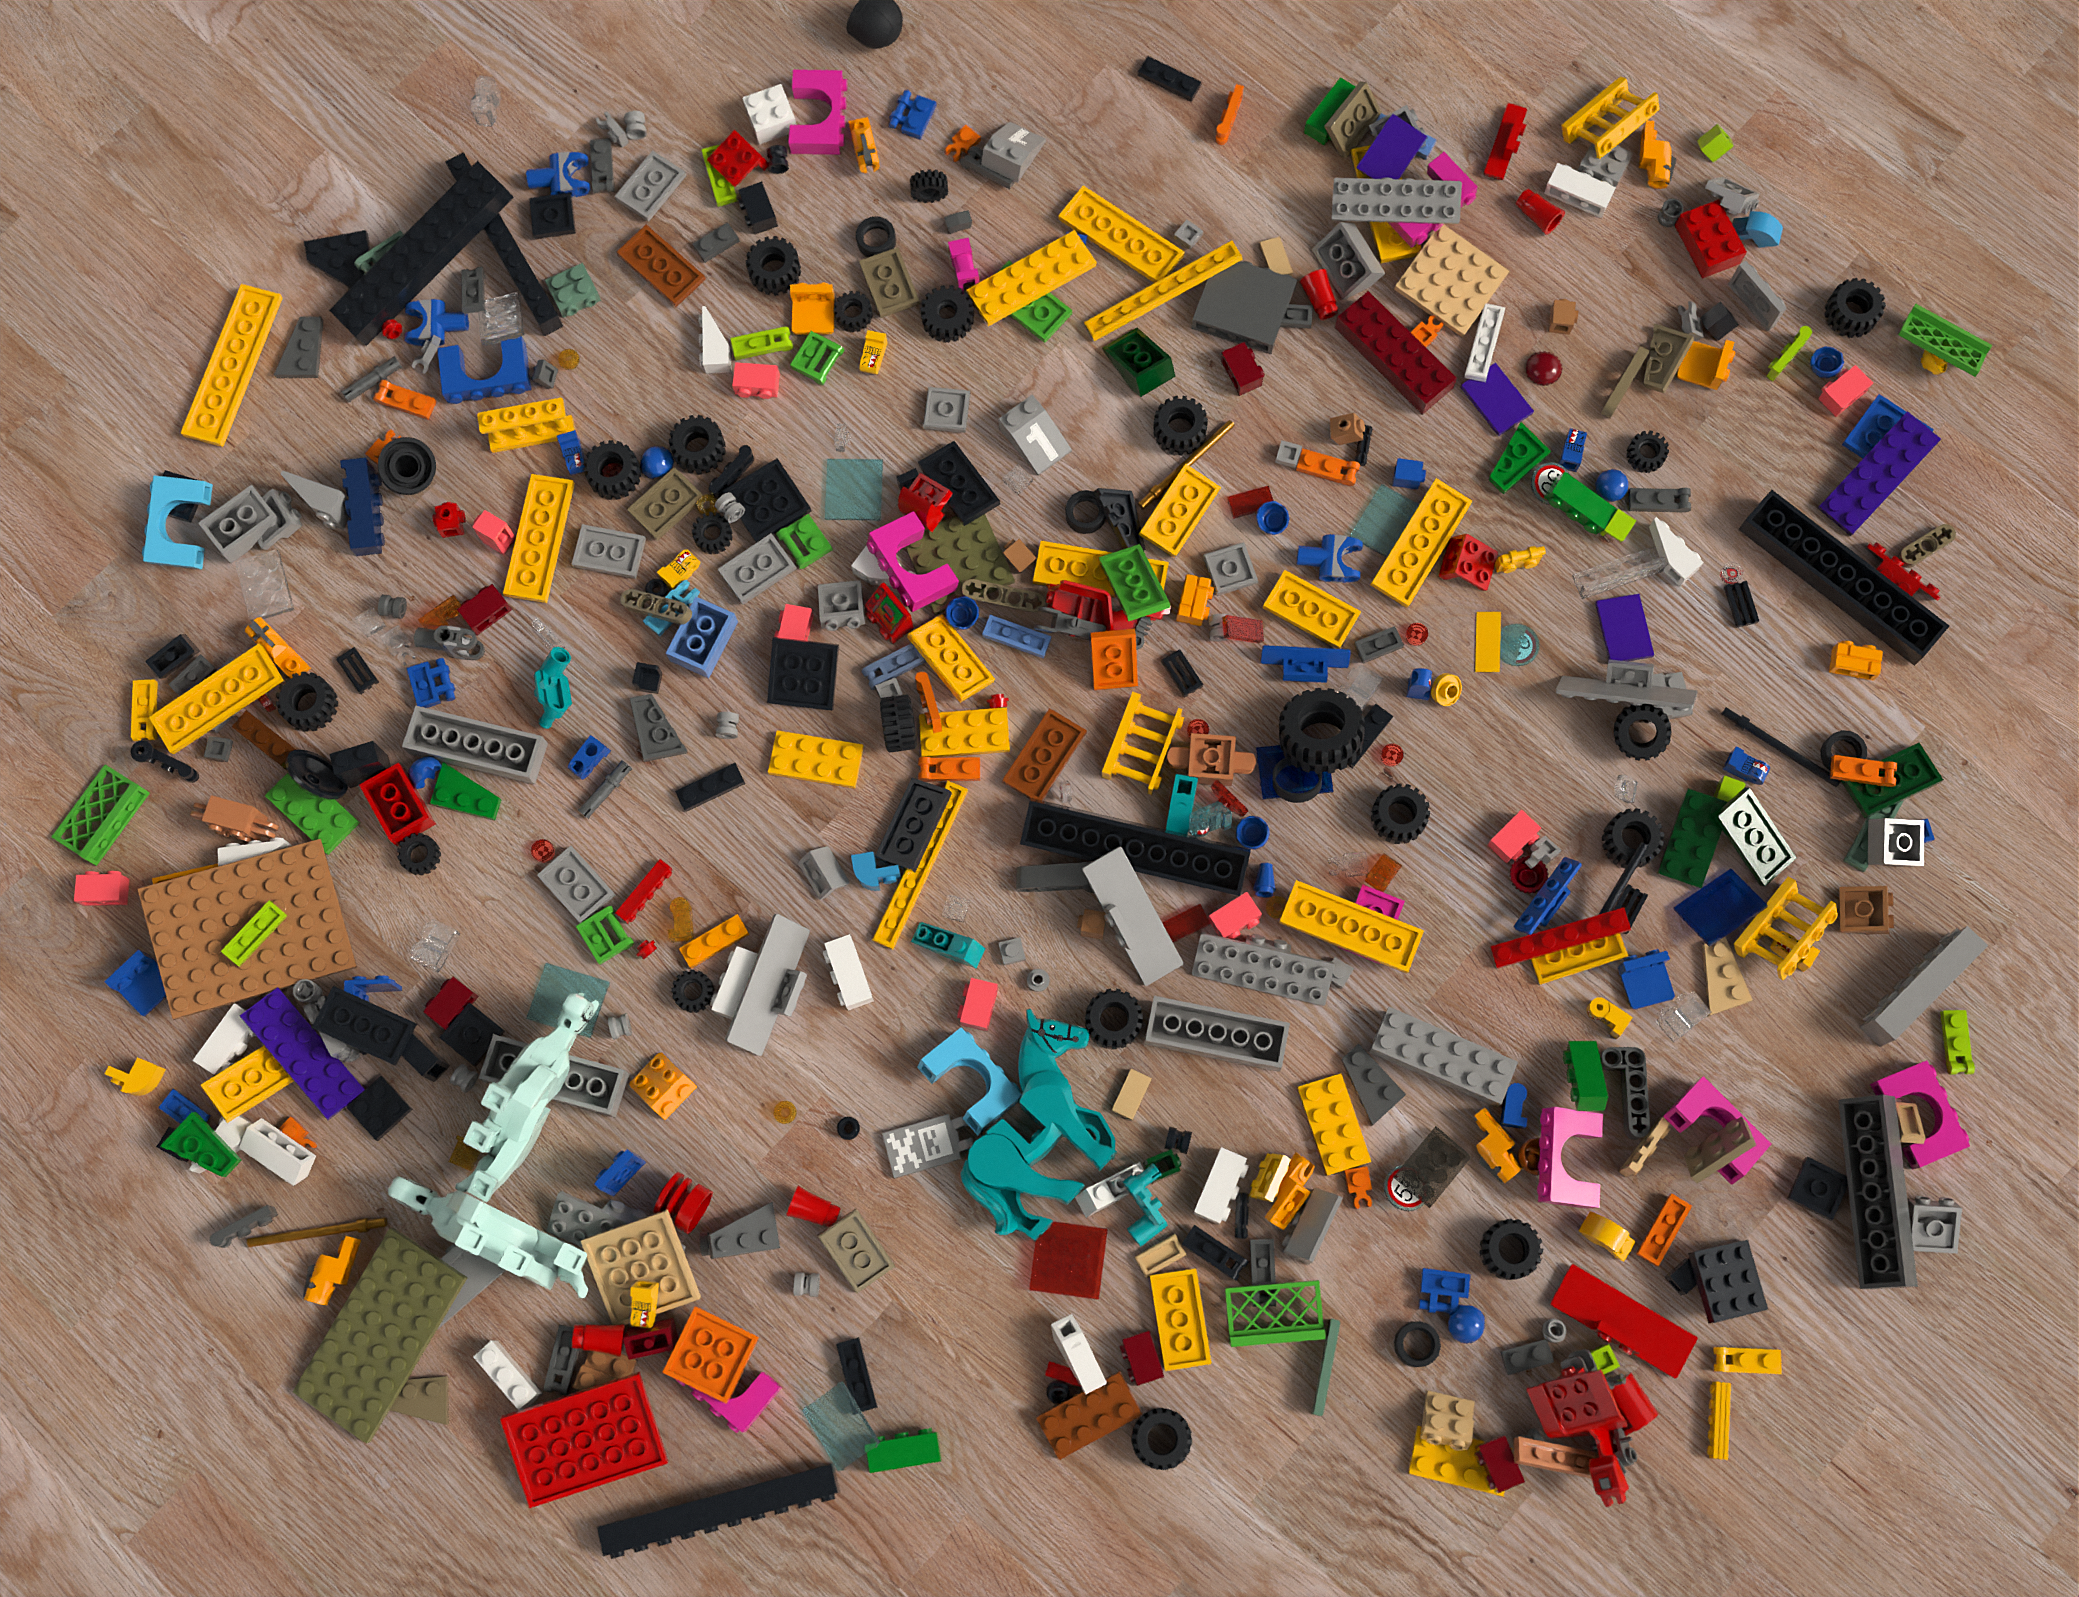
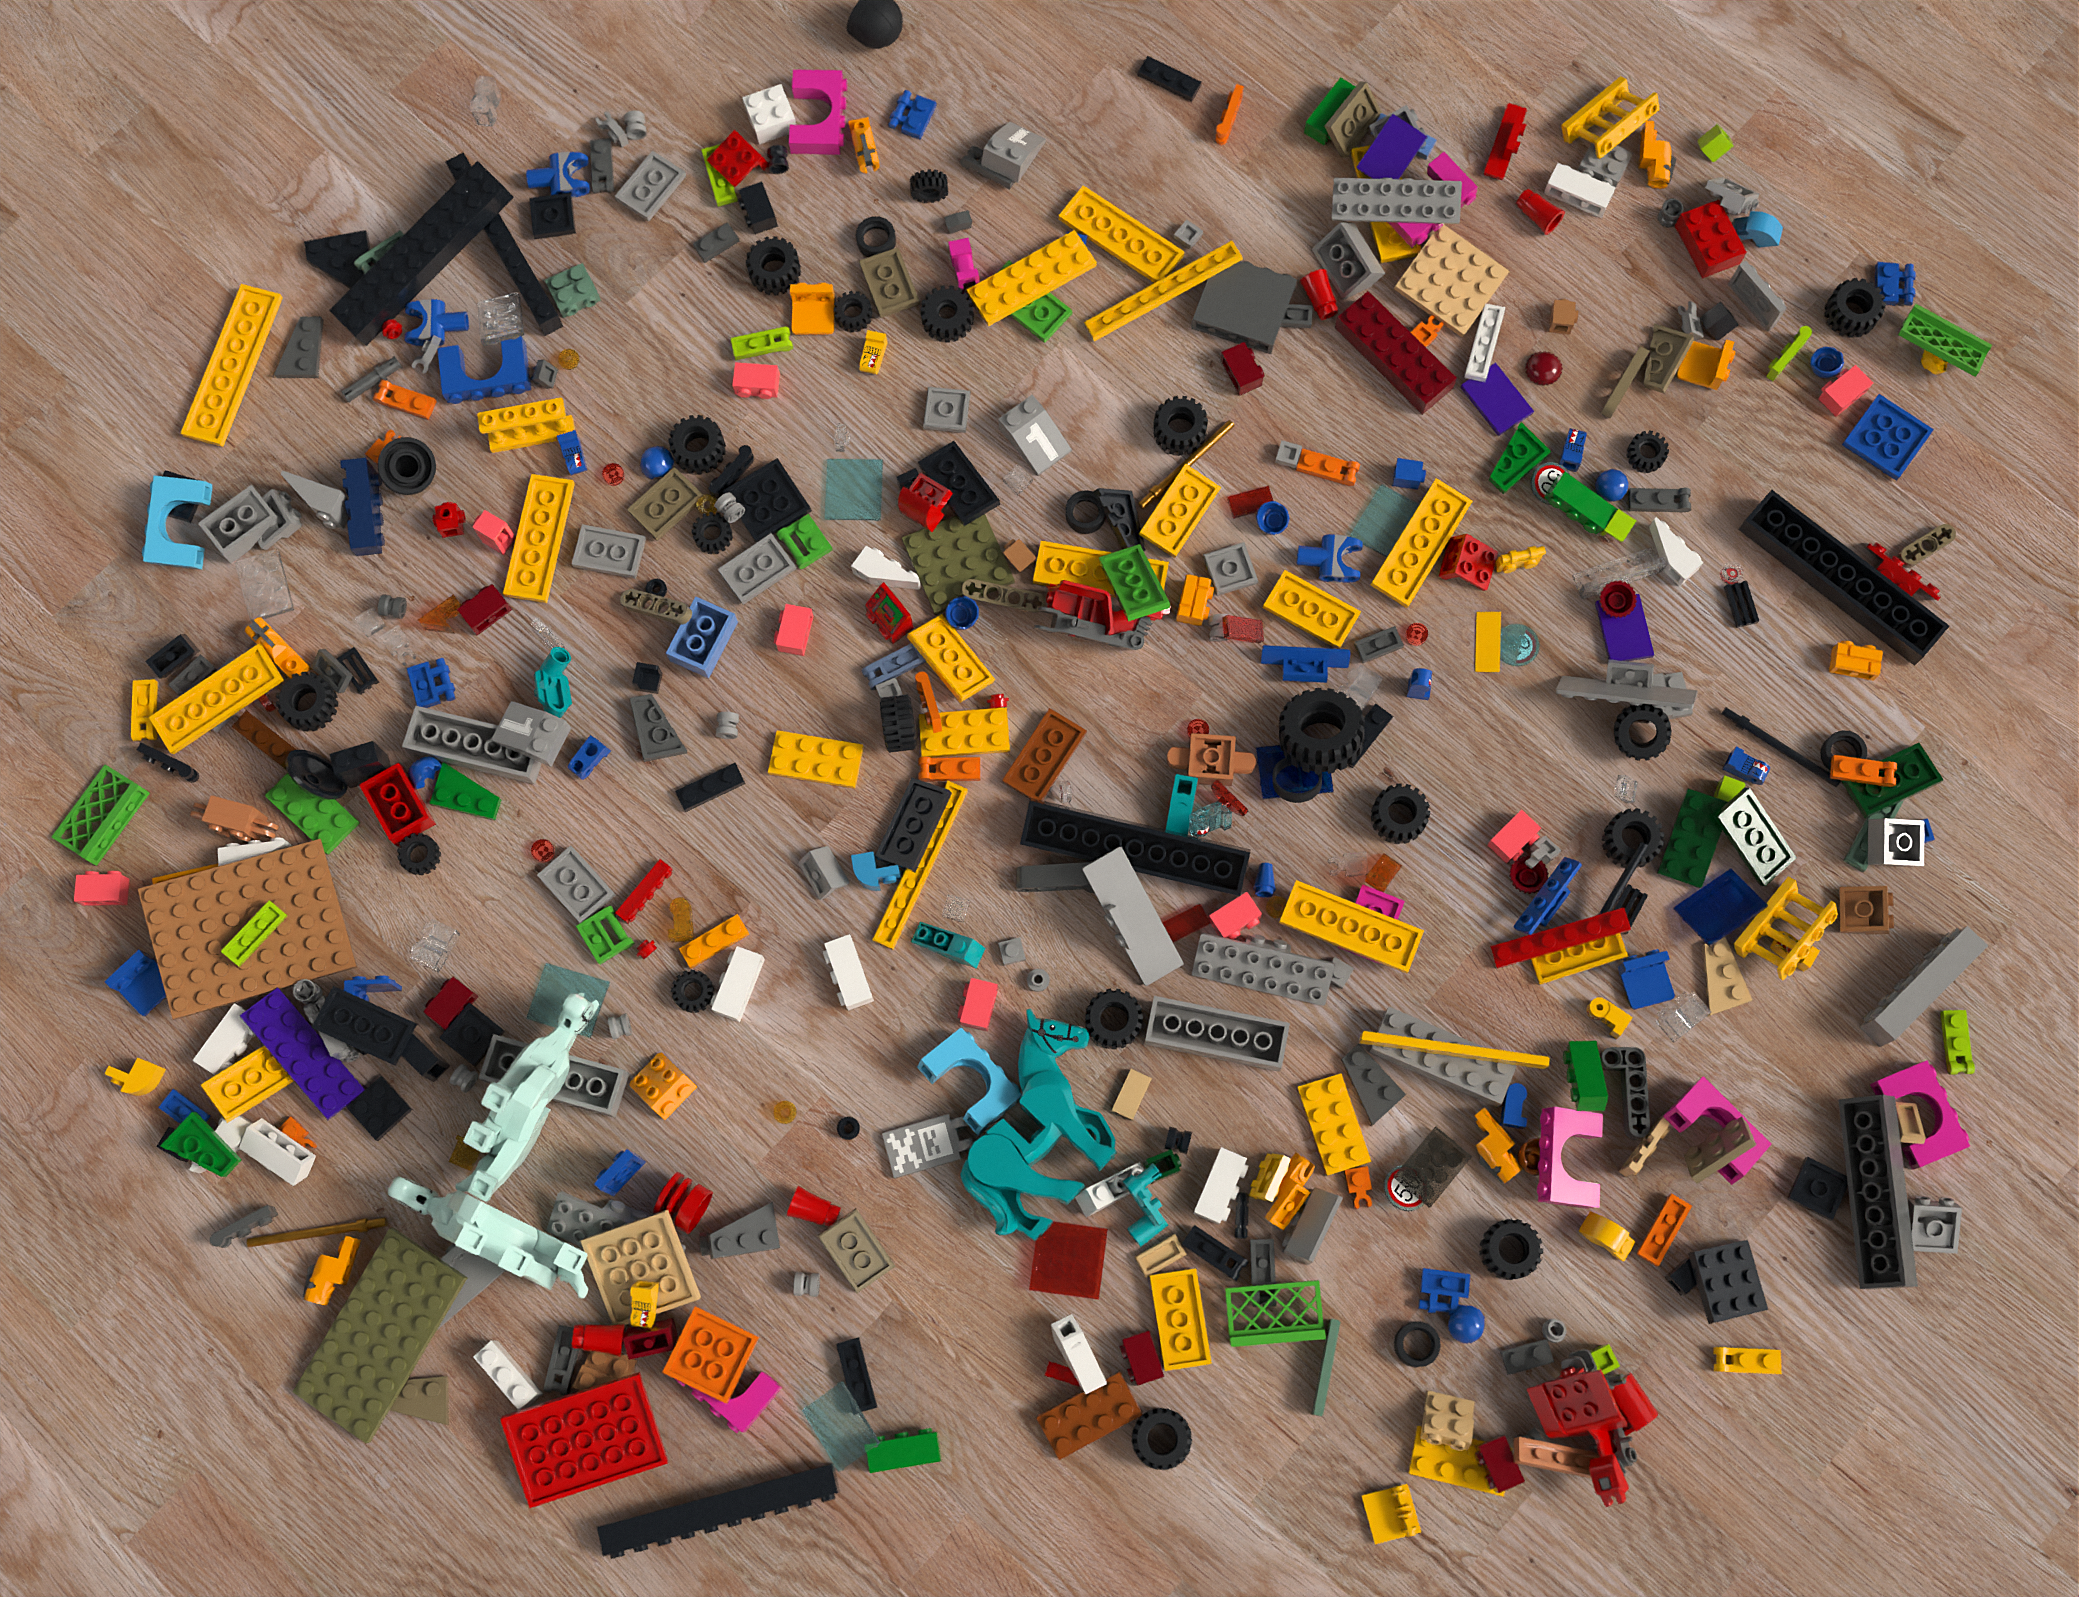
(146, 755): black plate -> none
(218, 749): dark grey plate -> none
(331, 670): none -> dark grey plate
(449, 640): dark grey connector -> none
(473, 290): dark grey plate -> none
(531, 733): none -> light grey slope
(603, 791): dark grey pin -> none
(616, 485): black tyre -> none
(660, 626): medium azure hinge -> none
(661, 265): dark orange plate -> none
(679, 569): yellow leg -> none
(716, 351): white slope -> none
(770, 987): light grey bracket -> none
(803, 673): black plate -> none
(810, 355): bright green plate -> none
(841, 605): light grey plate -> none
(914, 589): dark pink arch -> none
(962, 142): orange plate -> none
(1016, 636): medium blue plate -> none
(1057, 1396): black plate -> none
(1092, 924): medium nougat brick -> none
(1114, 659): orange plate -> none
(1128, 727): yellow fence -> none
(1140, 361): dark green slope -> none
(1191, 688): black tile -> none
(1252, 832): blue hair -> none
(1275, 256): tan tile -> none
(1347, 428): medium nougat brick -> none
(1363, 446): black axle -> none
(1391, 1514): none -> yellow hinge
(1392, 755): clear red tile -> none
(1446, 689): yellow plate -> none
(1455, 1050): none -> yellow tile
(1617, 599): none -> dark red hat
(1623, 1321): red bracket -> none
(1719, 1420): yellow piece -> none
(1879, 473): dark purple plate -> none
(1887, 279): none -> blue plate

